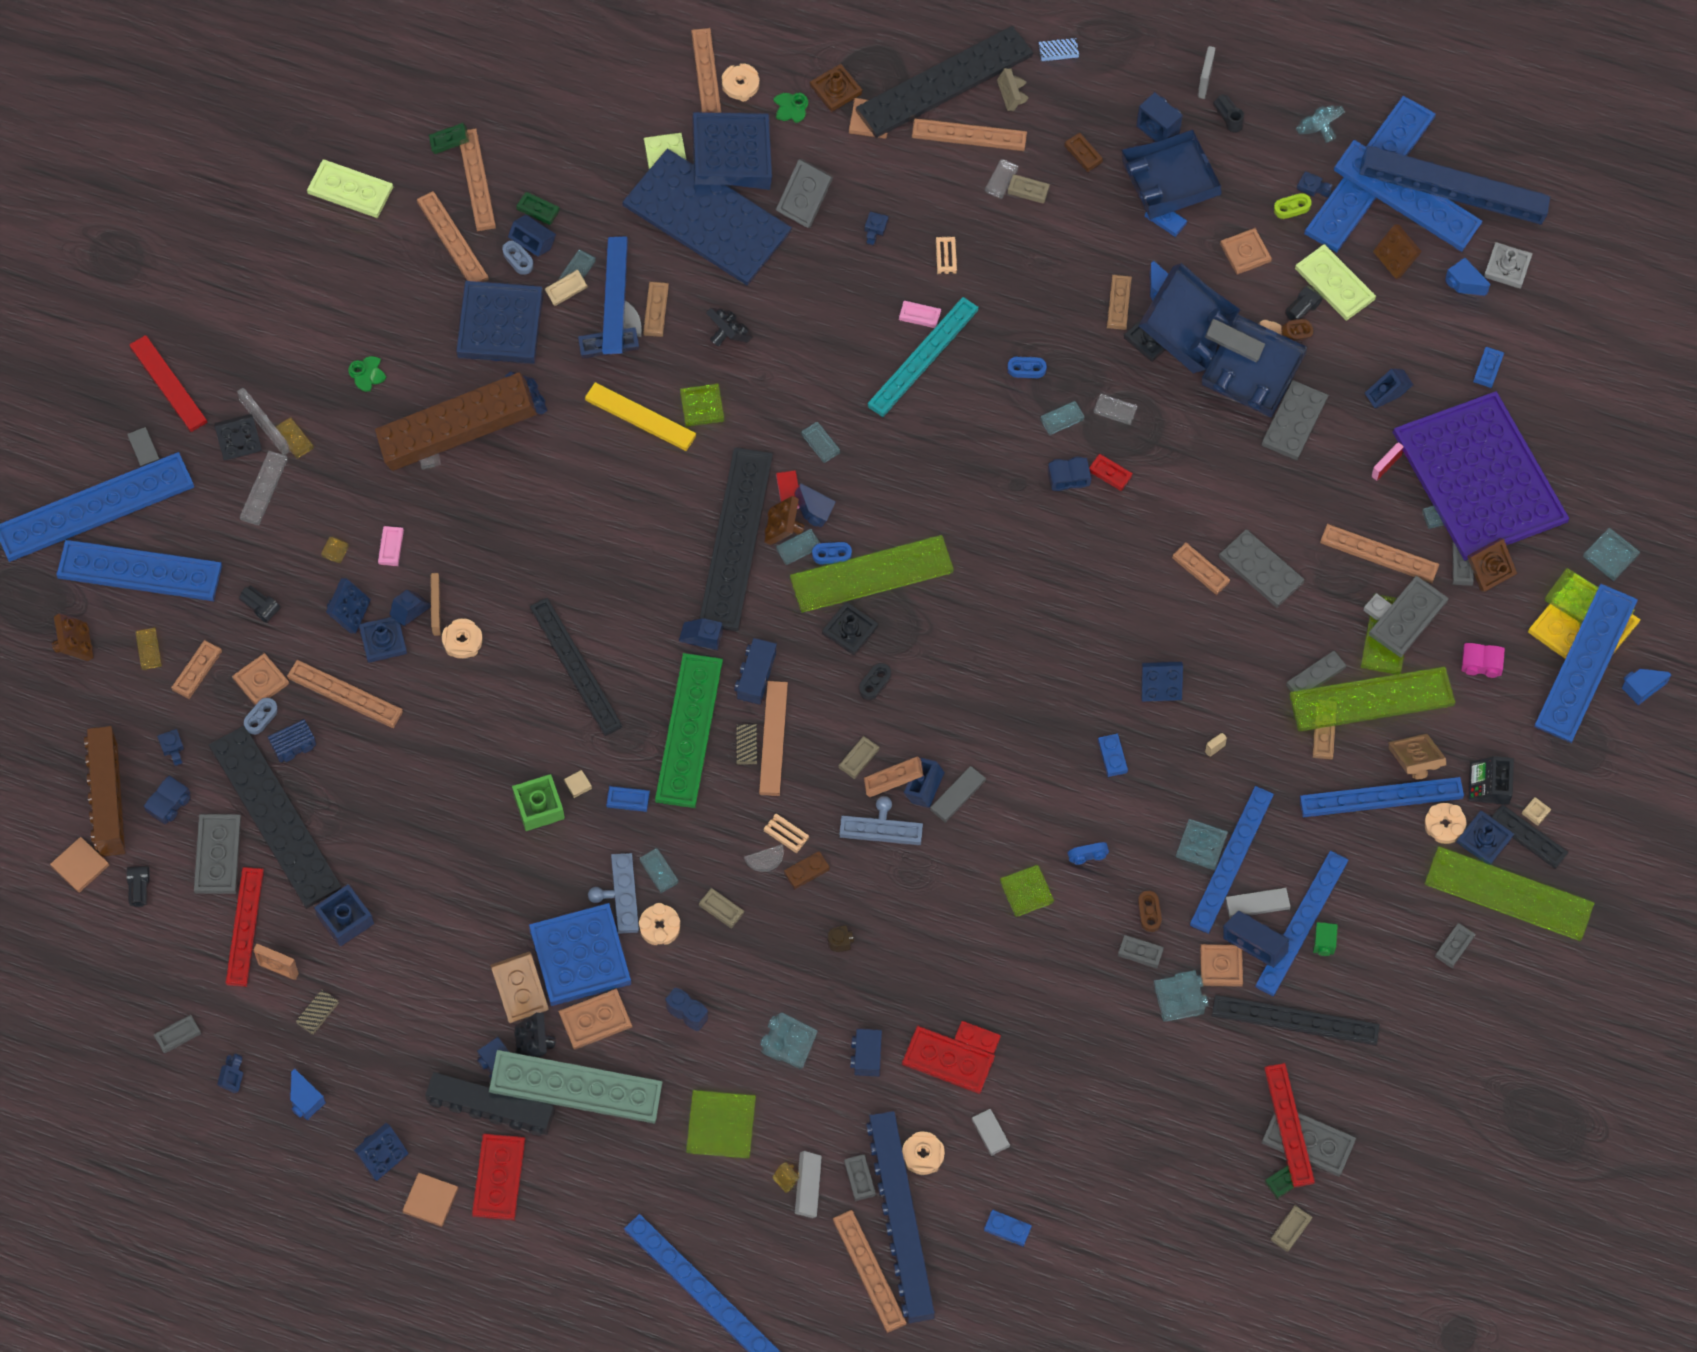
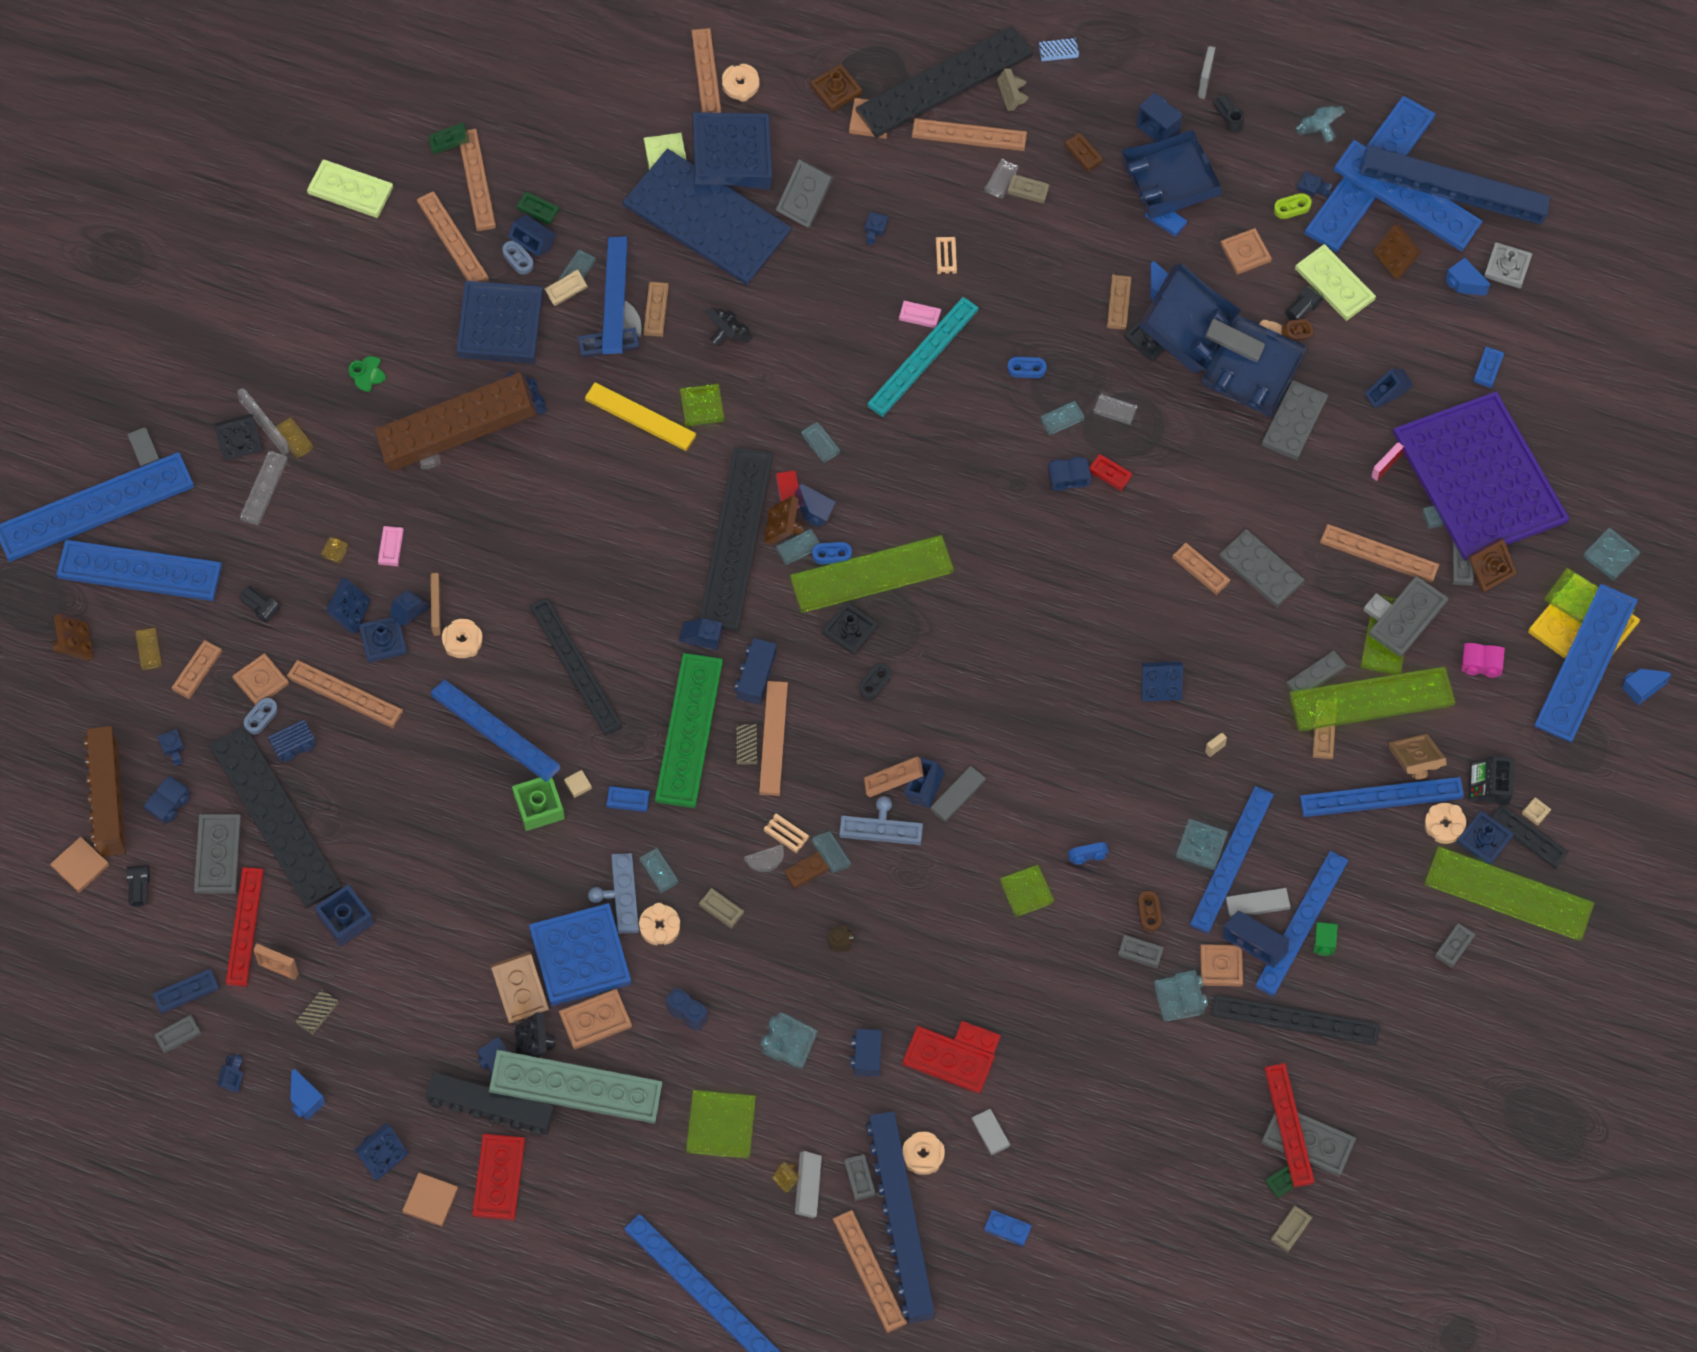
(168, 383): red tile -> none
(185, 991): none -> dark blue plate
(495, 730): none -> blue plate
(789, 108): green plate -> none
(831, 852): none -> clear light blue tile
(859, 757): dark tan tile -> none
(1112, 755): blue plate -> none

